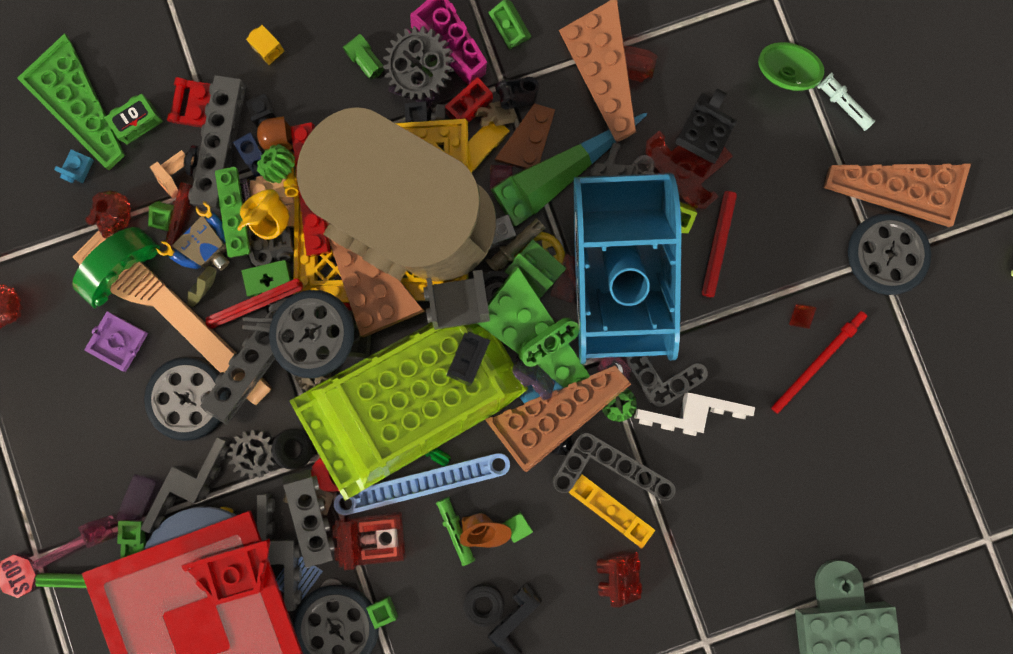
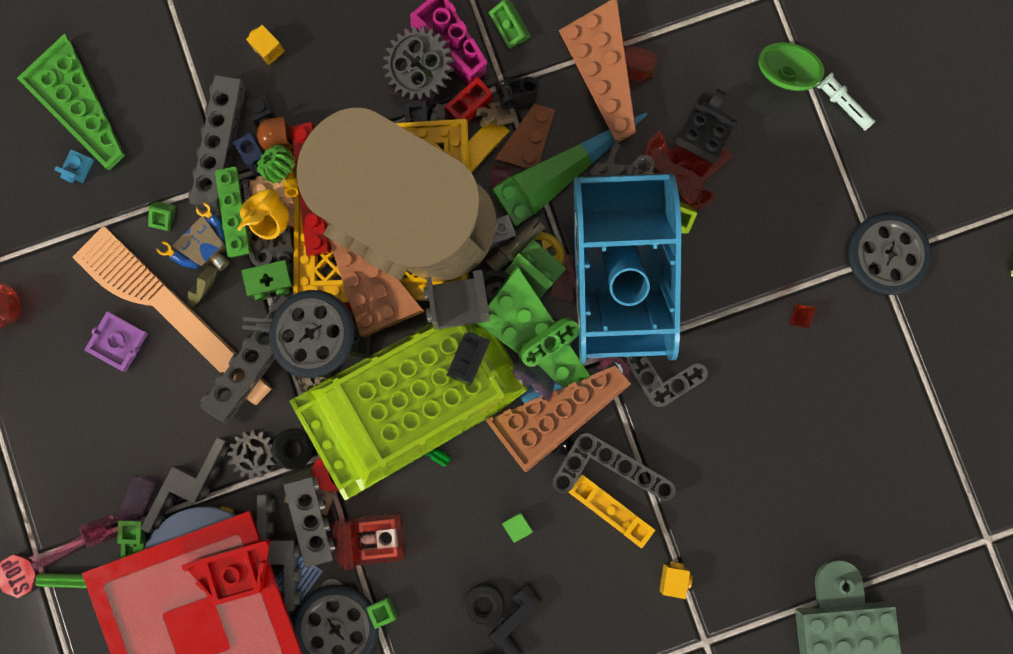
(108, 260): green brick -> none
(109, 212): clear red animal -> none
(133, 119): bright green brick -> none
(161, 382): light grey wedge -> none
(164, 171): light nougat piece -> none
(179, 212): clear red pin -> none
(197, 100): red plate -> none
(254, 303): red axle -> none
(361, 53): bright green piece -> none
(424, 483): light blue gear -> none
(451, 521): bright green pin -> none
(483, 532): dark orange piece -> none
(624, 579): clear red plate -> none
(628, 408): bright green gear -> none
(675, 580): none -> yellow brick
(694, 413): white bracket -> none
(719, 244): red axle -> none
(848, 330): red bar -> none
(913, 189): nougat wing -> none

